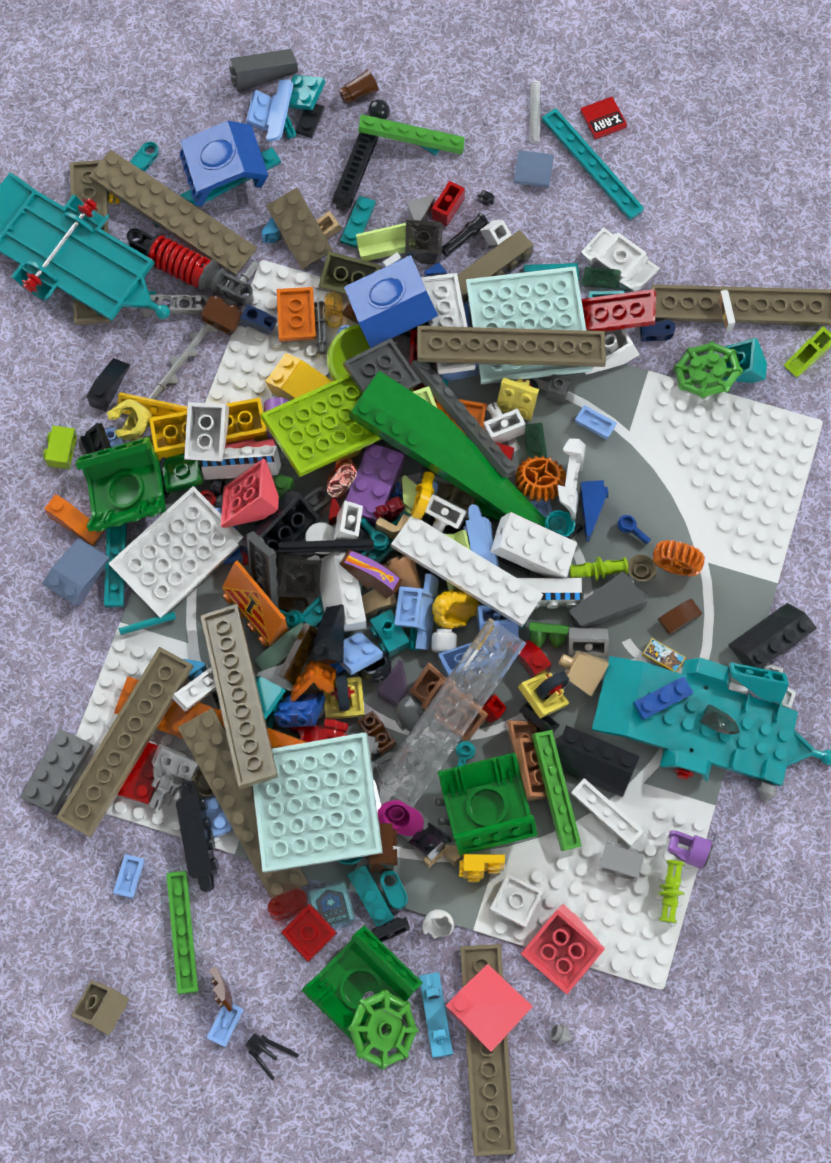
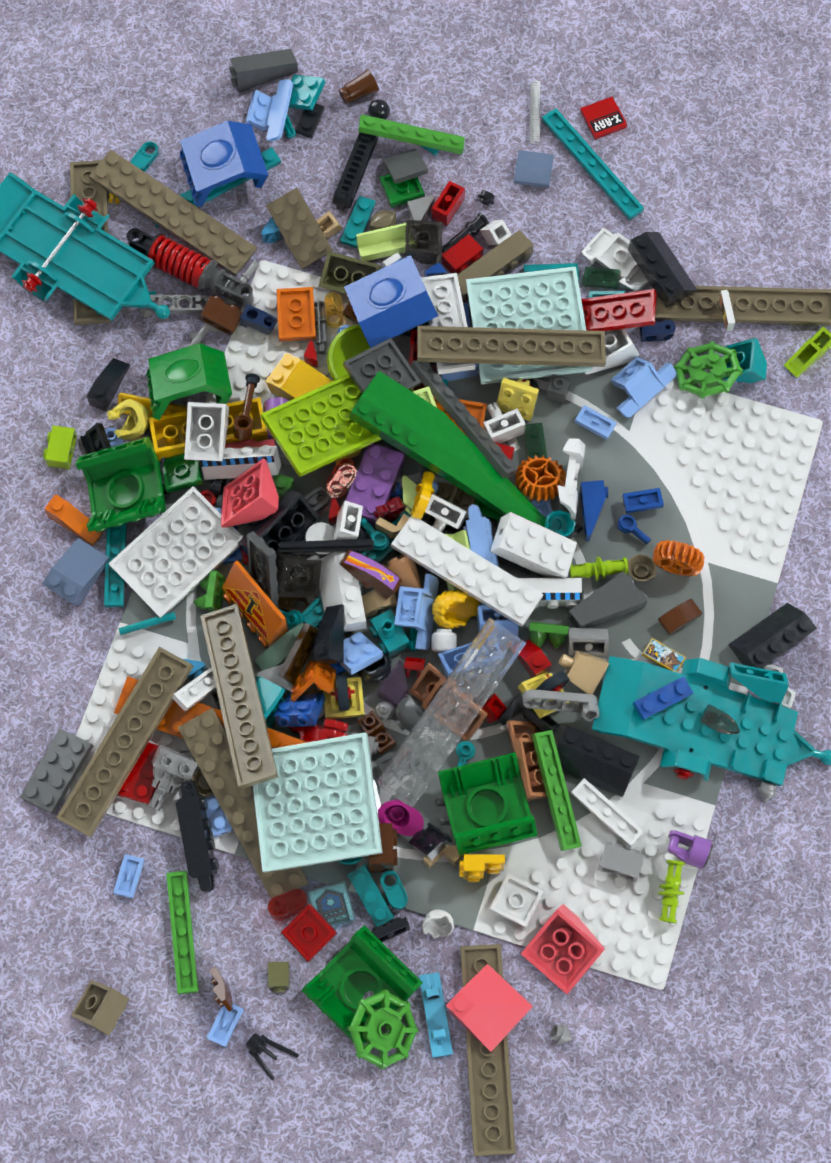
(187, 373): none -> green panel
(213, 585): none -> bright green tile
(245, 420): none -> reddish brown piece
(278, 976): none -> olive brick
(310, 355): none -> red slope
(382, 220): none -> dark tan hat
(384, 710): none -> light grey plate
(402, 192): none -> green plate
(405, 166): none -> dark grey slope
(414, 664): none -> red tile
(461, 255): none -> red brick
(510, 709): none -> black piece
(583, 703): none -> light grey beam
(641, 384): none -> light blue plate
(642, 500): none -> blue plate
(661, 267): none -> black slope

